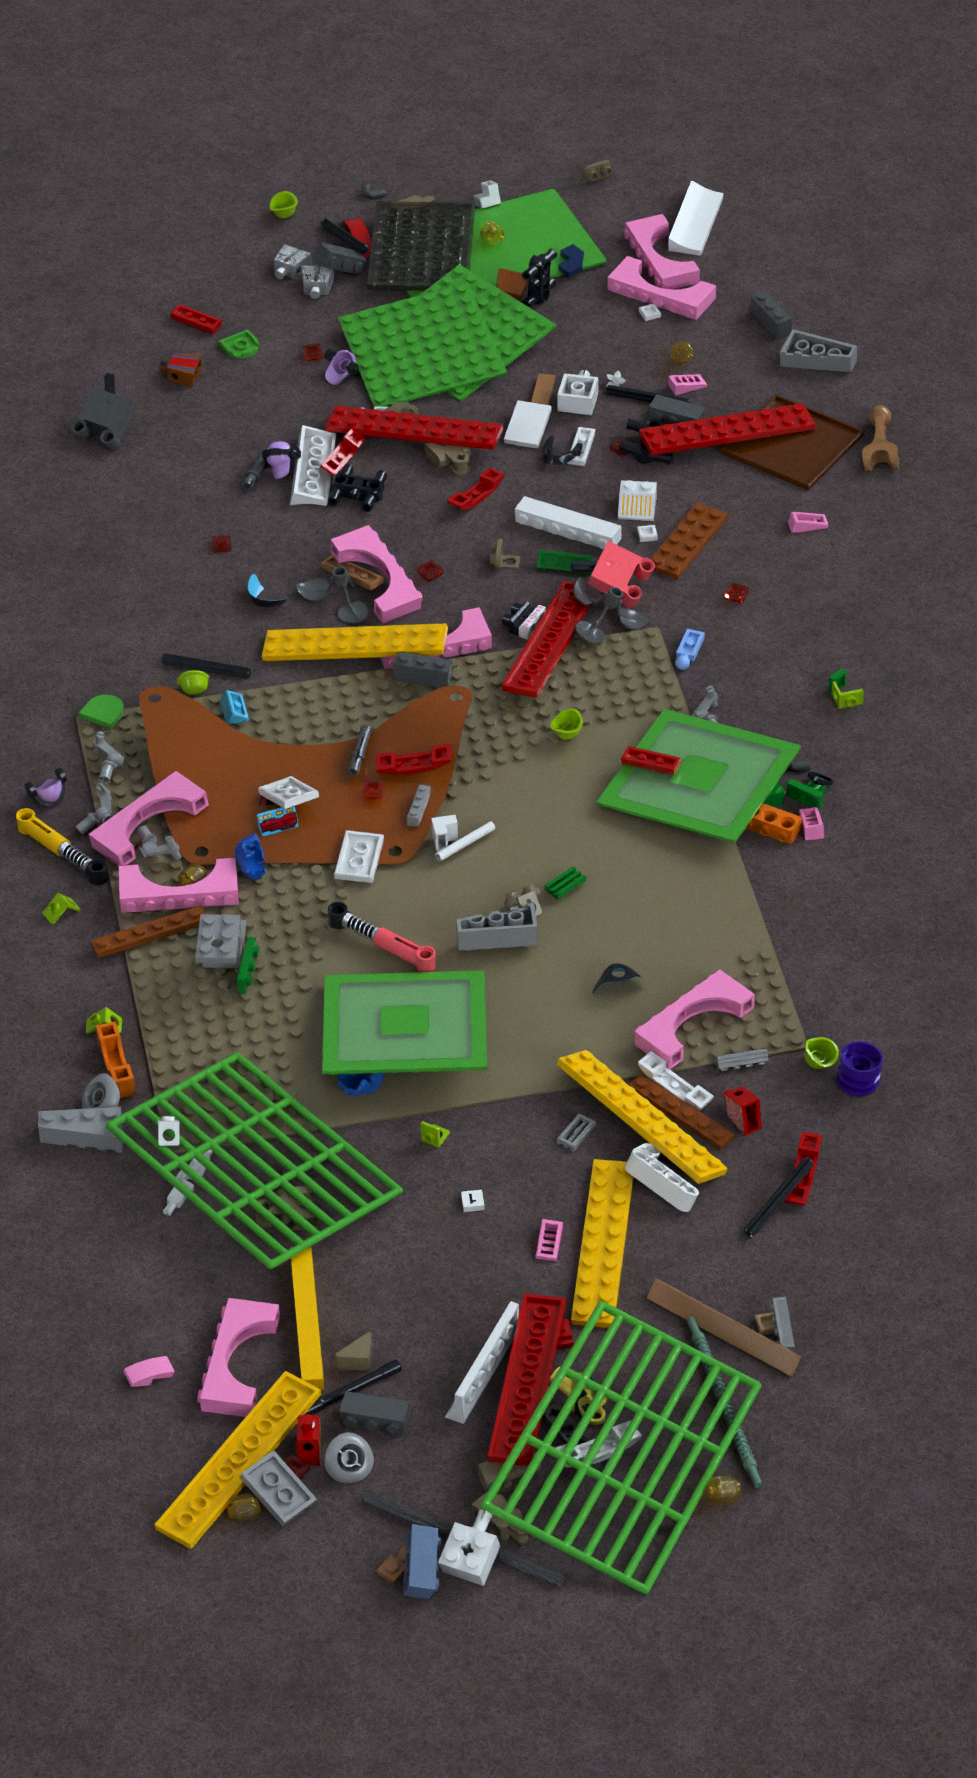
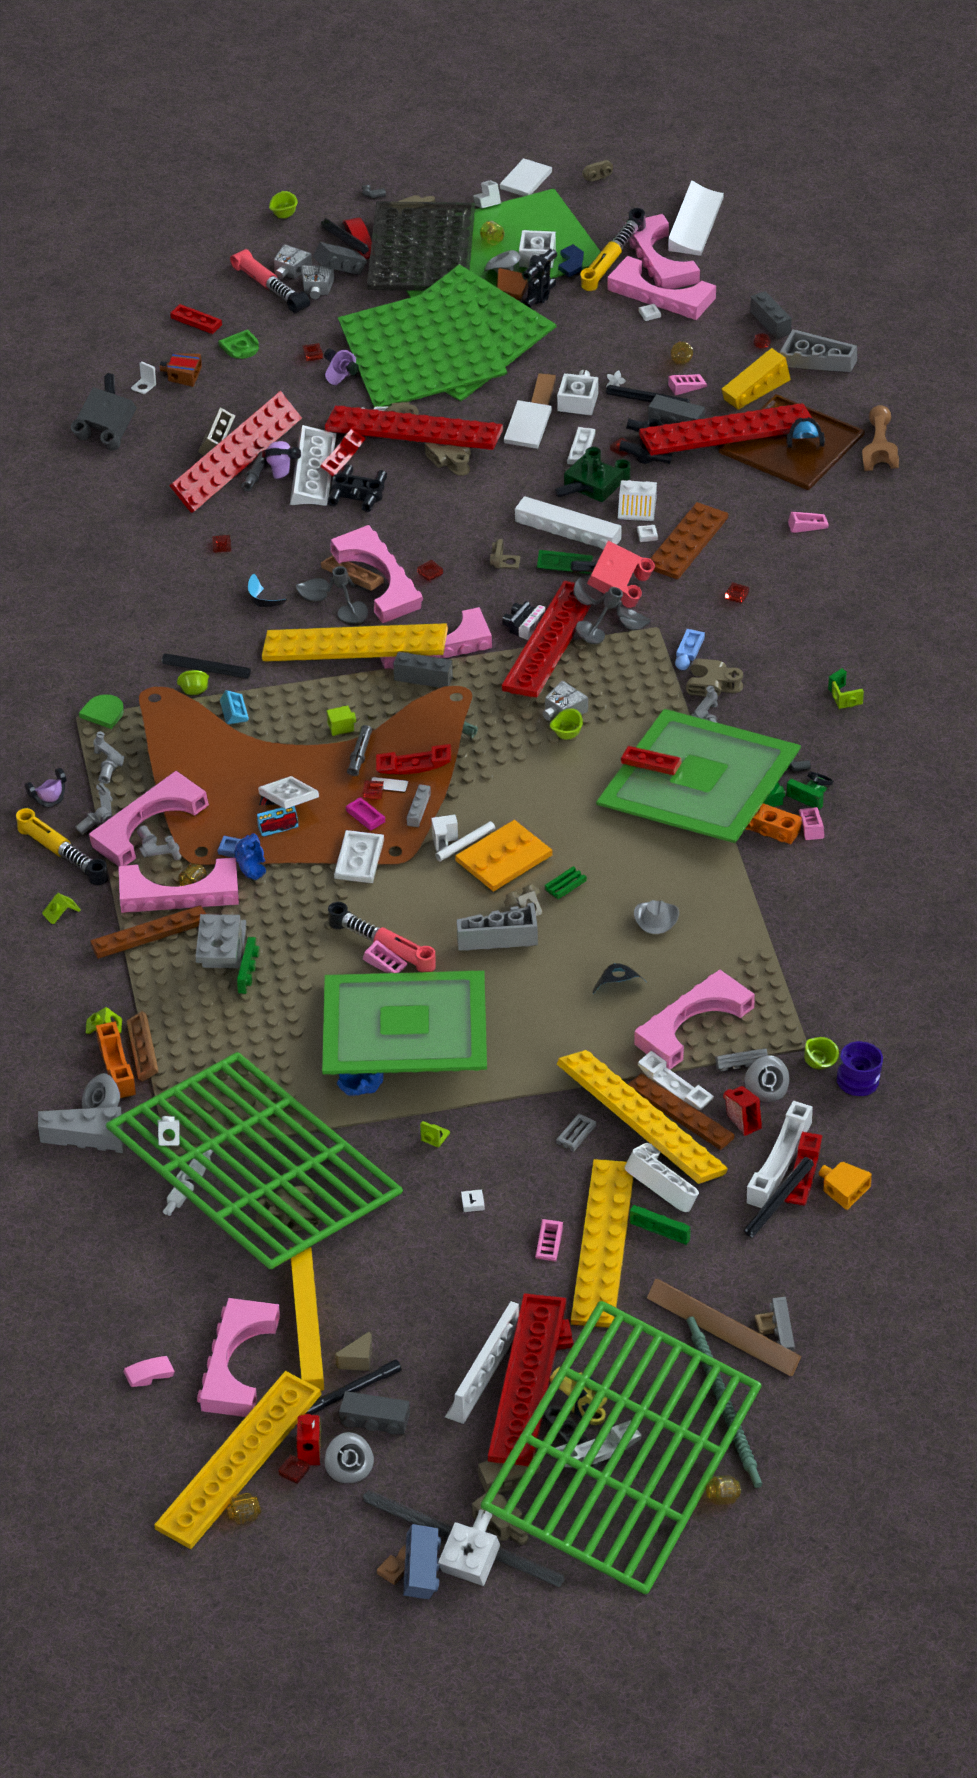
(142, 1046): none -> medium nougat tile
(147, 377): none -> white bracket
(217, 430): none -> dark tan brick
(228, 846): none -> medium blue tile
(235, 452): none -> plate
(244, 261): none -> piece
(278, 1488): light grey plate -> none
(340, 720): none -> lime brick
(365, 814): none -> dark pink tile
(370, 957): none -> bright pink slope
(392, 784): none -> white sticker
(469, 729): none -> sand green pin
(476, 494): red slope -> none
(503, 855): none -> light orange plate
(504, 260): none -> light grey hat
(525, 177): none -> white tile
(535, 244): none -> white brick
(550, 458): black helmet -> none
(563, 698): none -> light grey torso
(591, 275): none -> piece
(594, 477): none -> dark green piece
(656, 916): none -> light grey hat
(660, 1224): none -> green plate
(713, 674): none -> dark tan piece
(757, 380): none -> yellow wedge
(762, 340): none -> clear red plate
(767, 1078): none -> light grey hat
(771, 1174): none -> white arch
(805, 429): none -> cap
(845, 1183): none -> light orange torso

